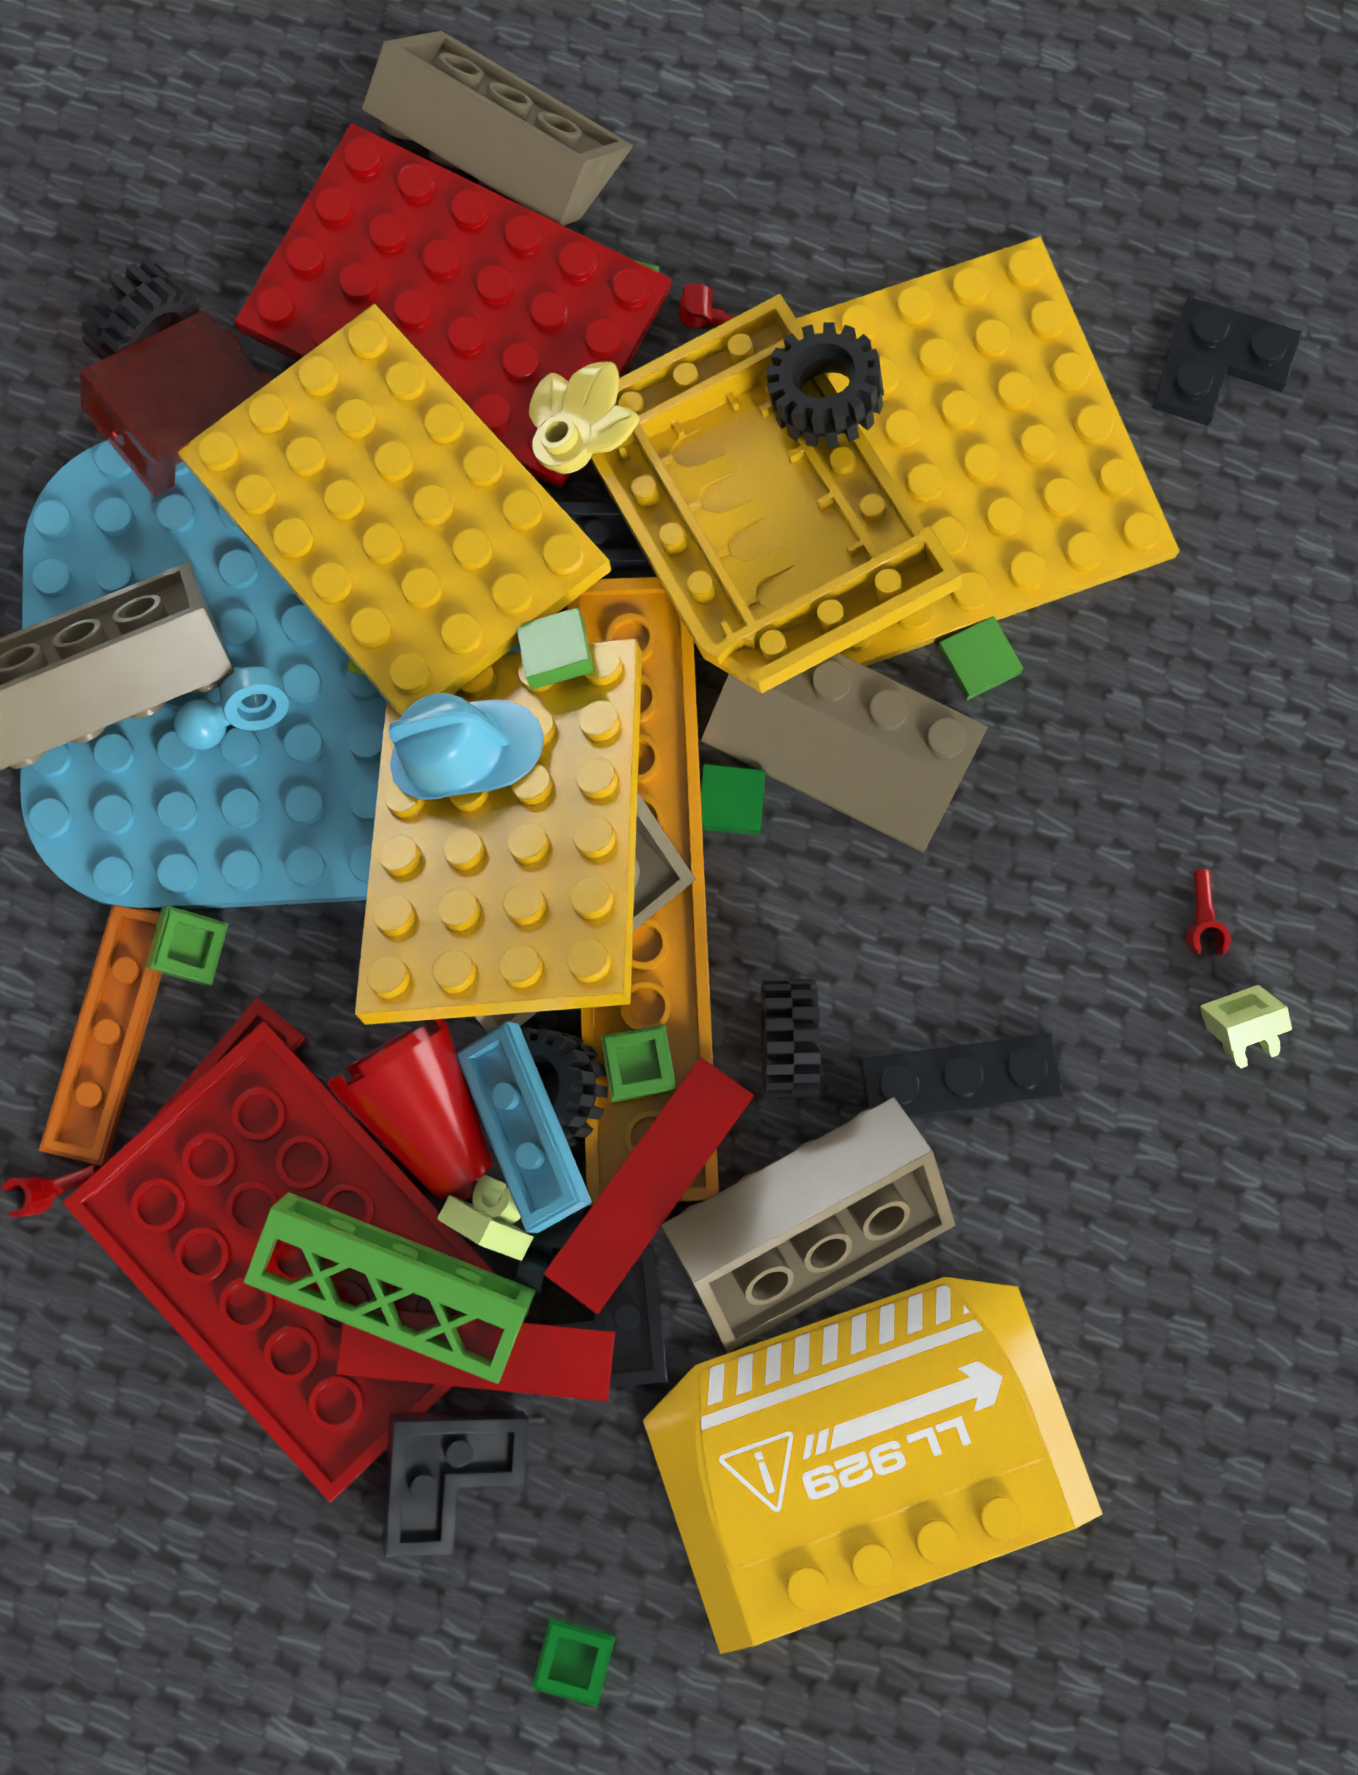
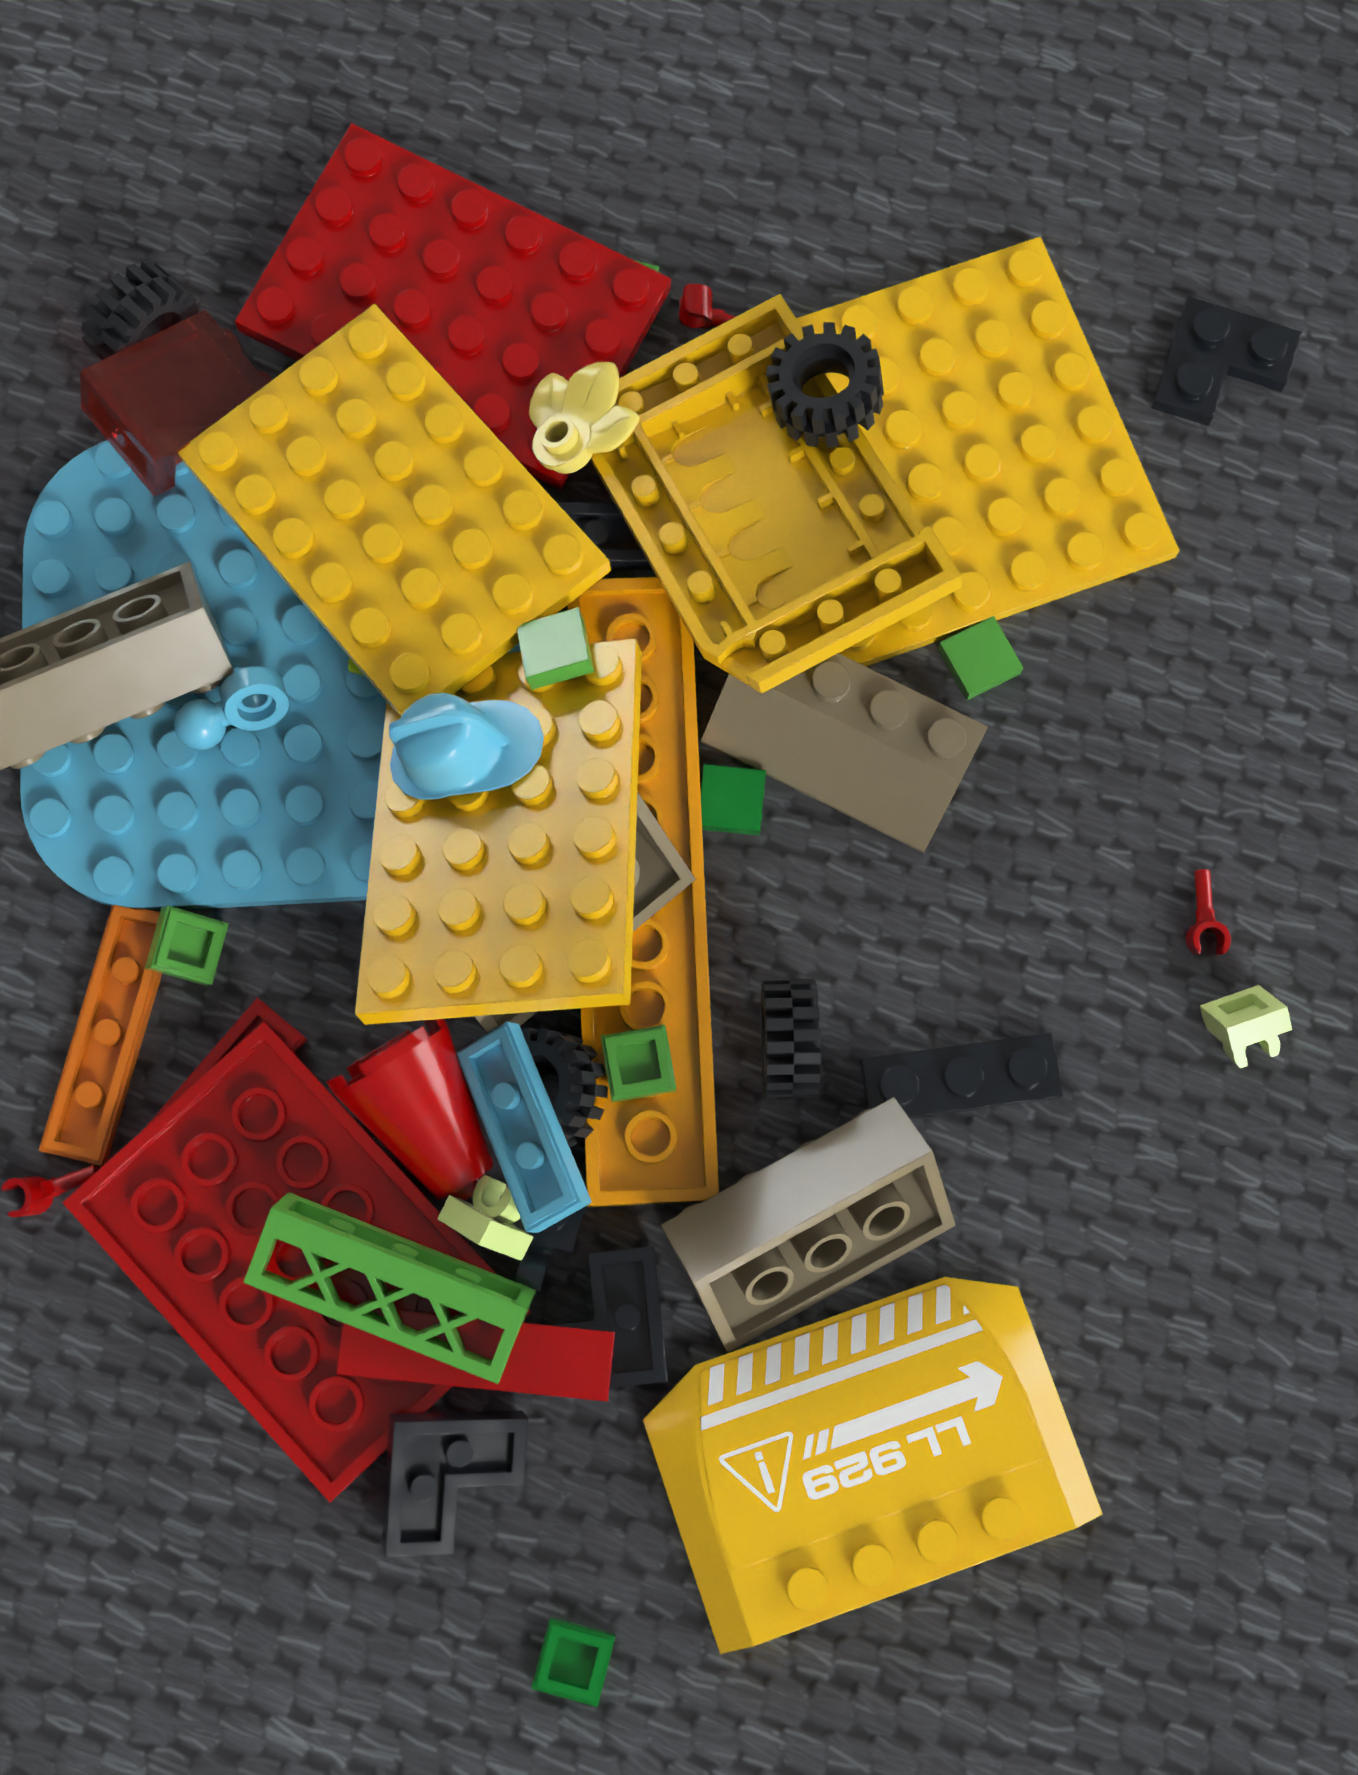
(492, 125): dark tan slope -> none
(648, 1185): red tile -> none

